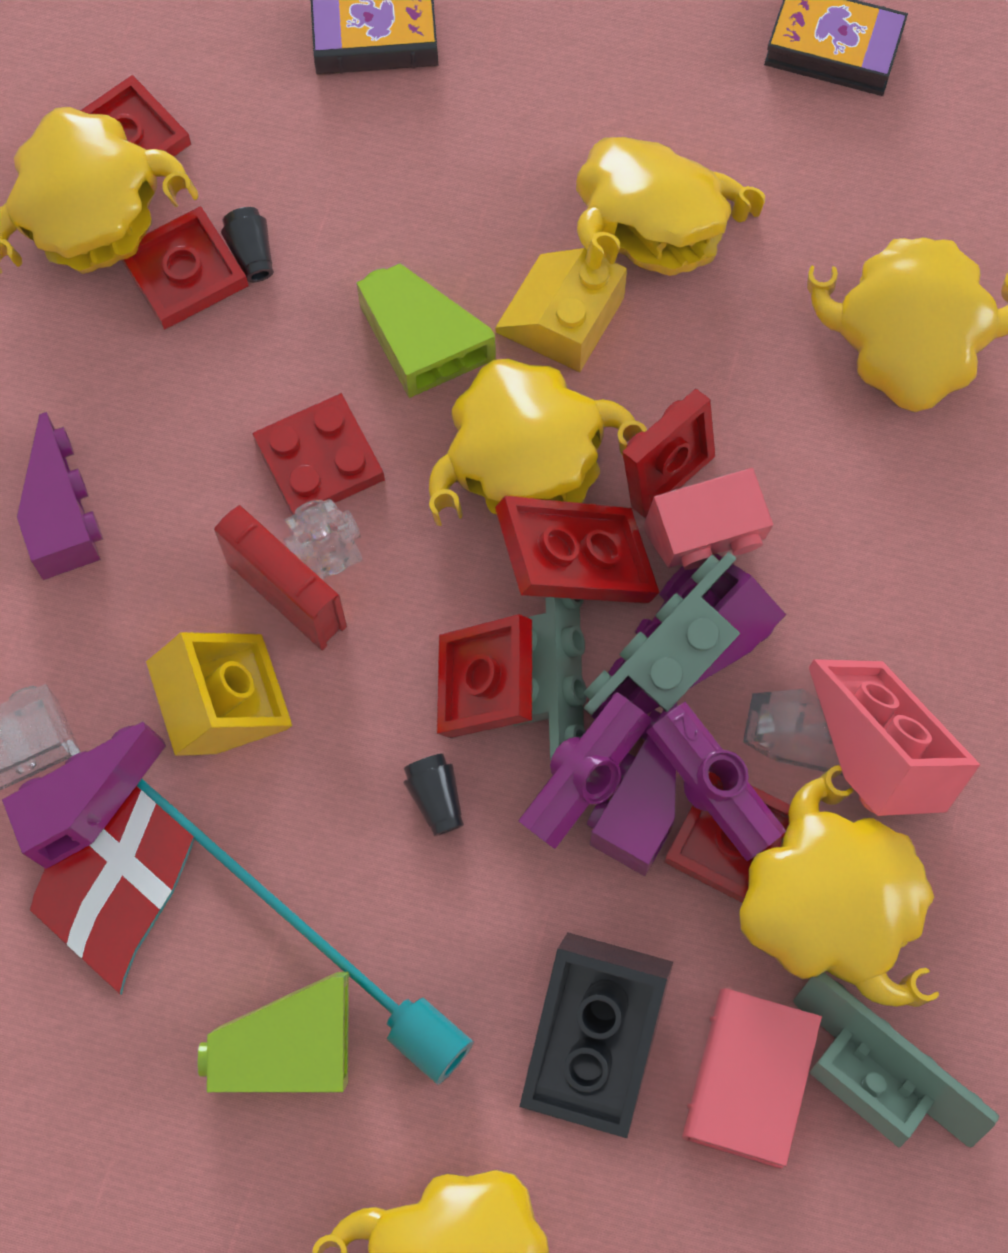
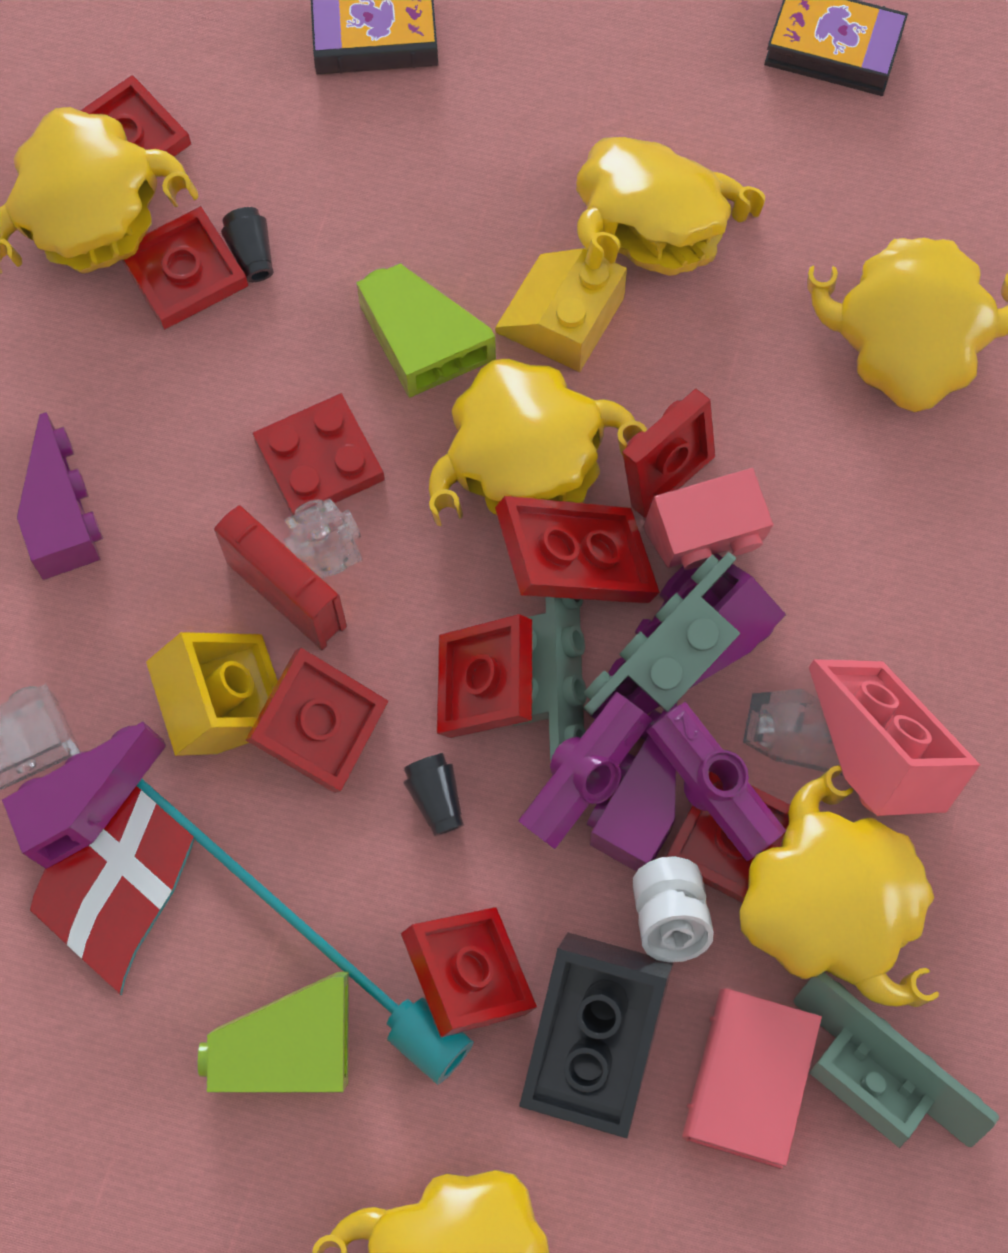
(317, 720): none -> red plate
(468, 971): none -> red plate
(672, 909): none -> white wheel

